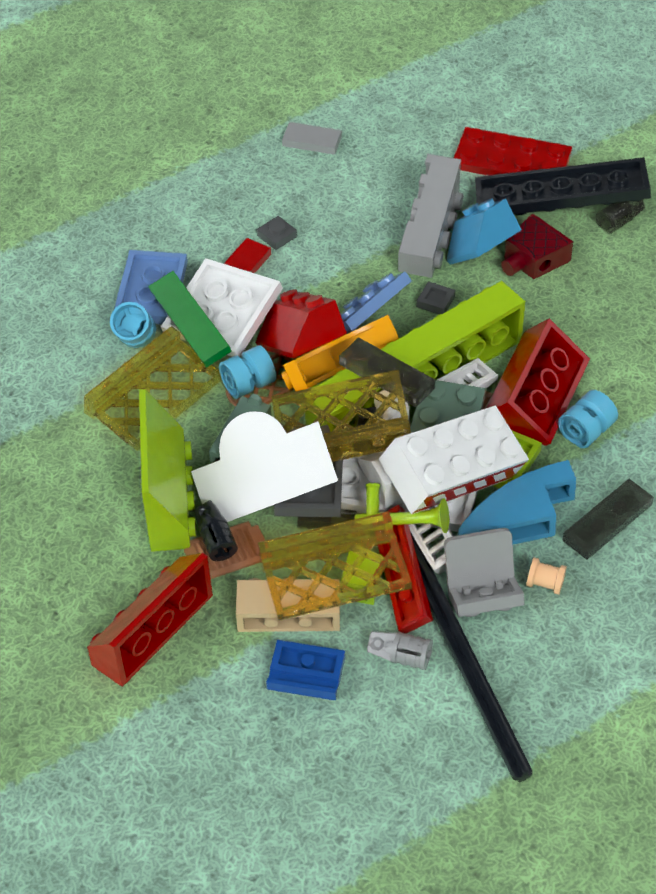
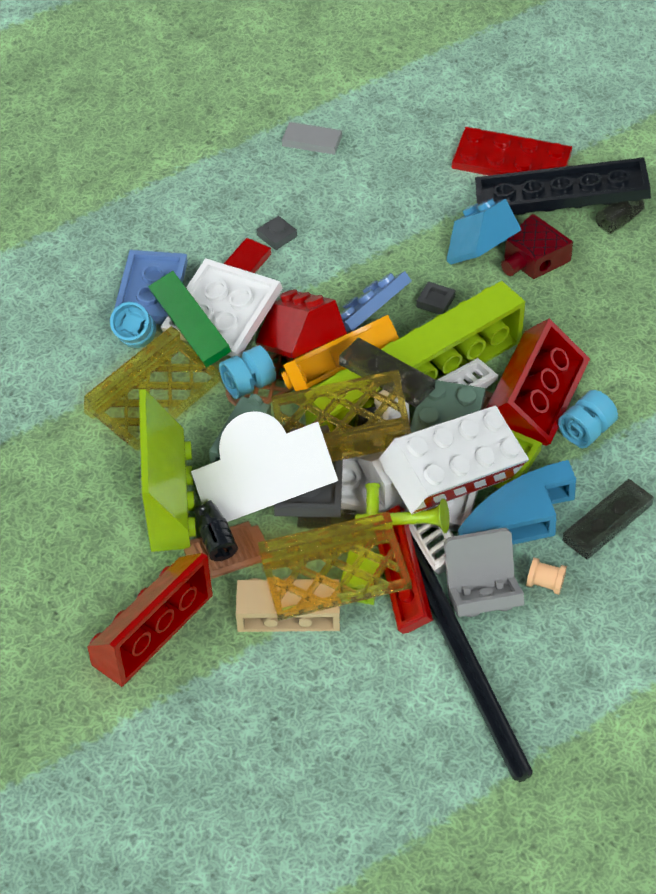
(306, 670): blue plate -> none
(393, 645): light grey hinge -> none
(431, 217): light grey wedge -> none

